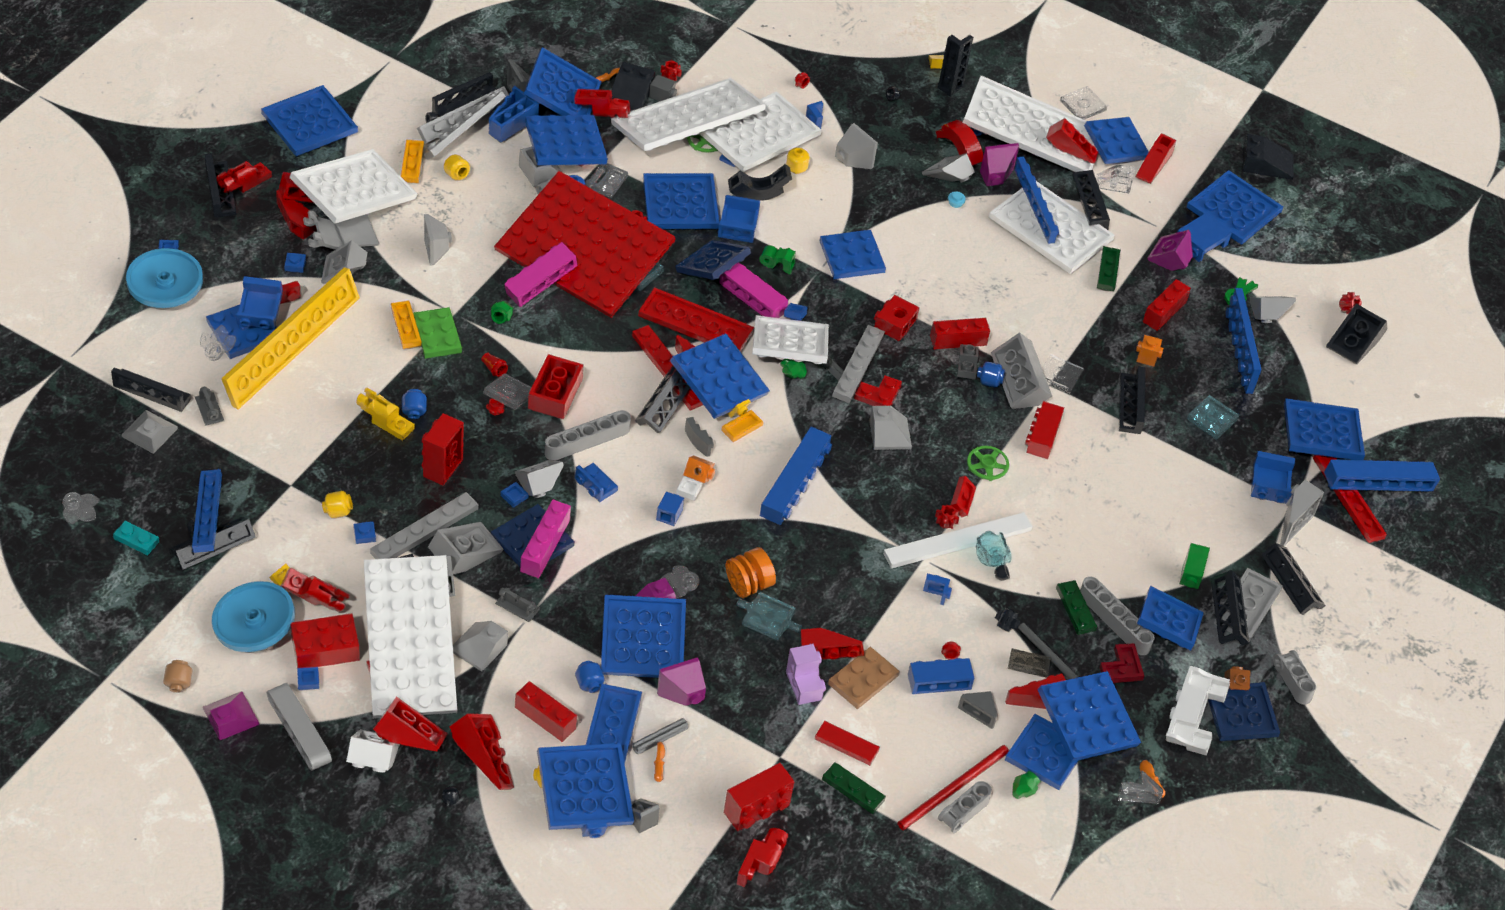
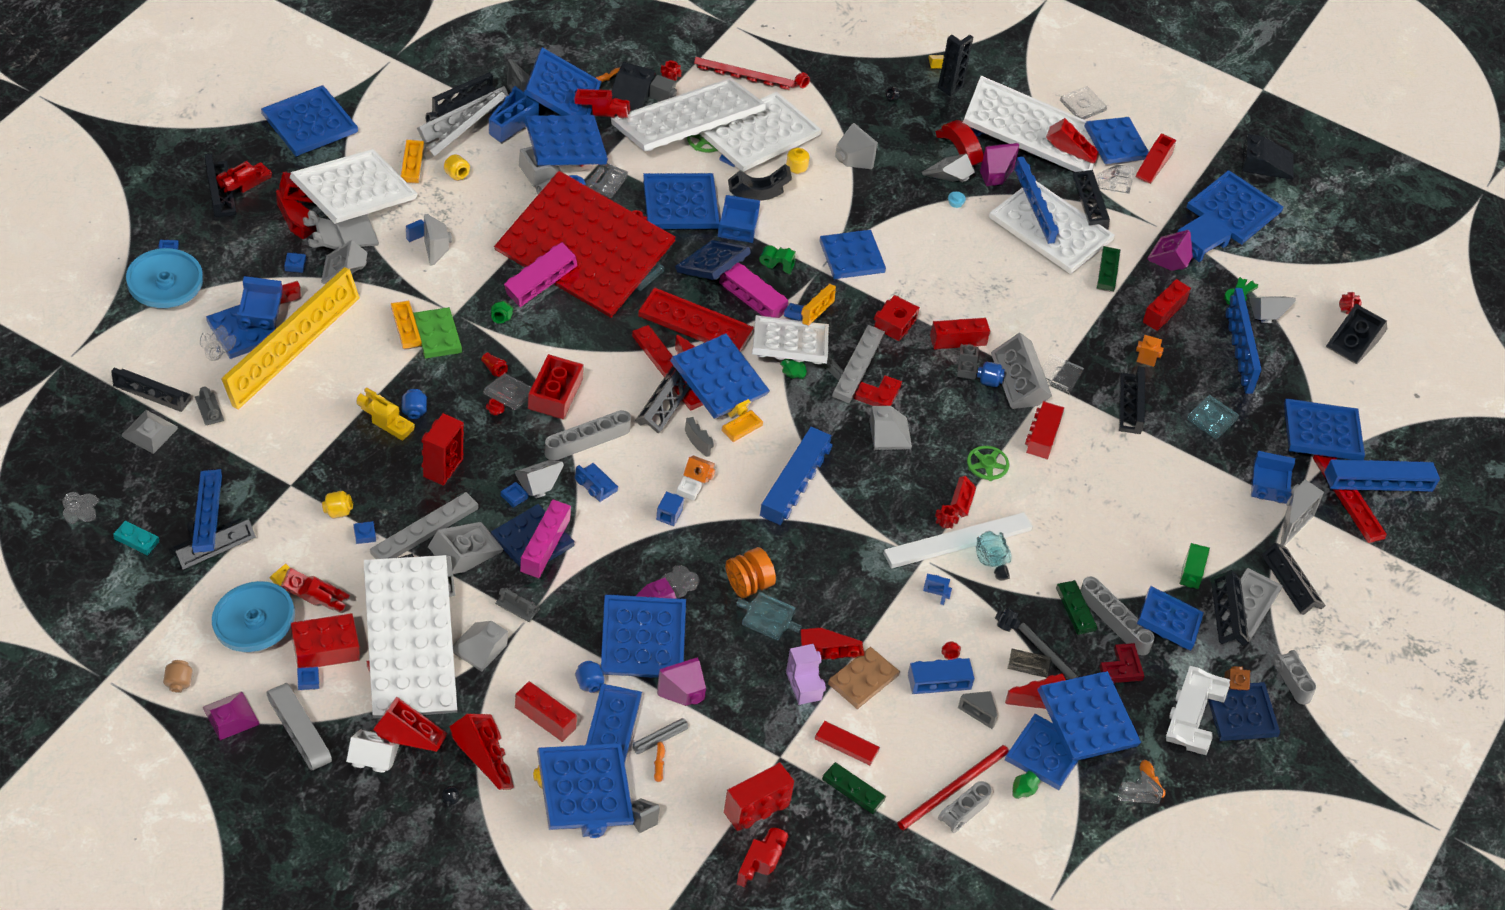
(415, 230): none -> blue tile
(738, 71): none -> plate
(814, 113): blue bracket -> none
(818, 304): none -> light orange plate

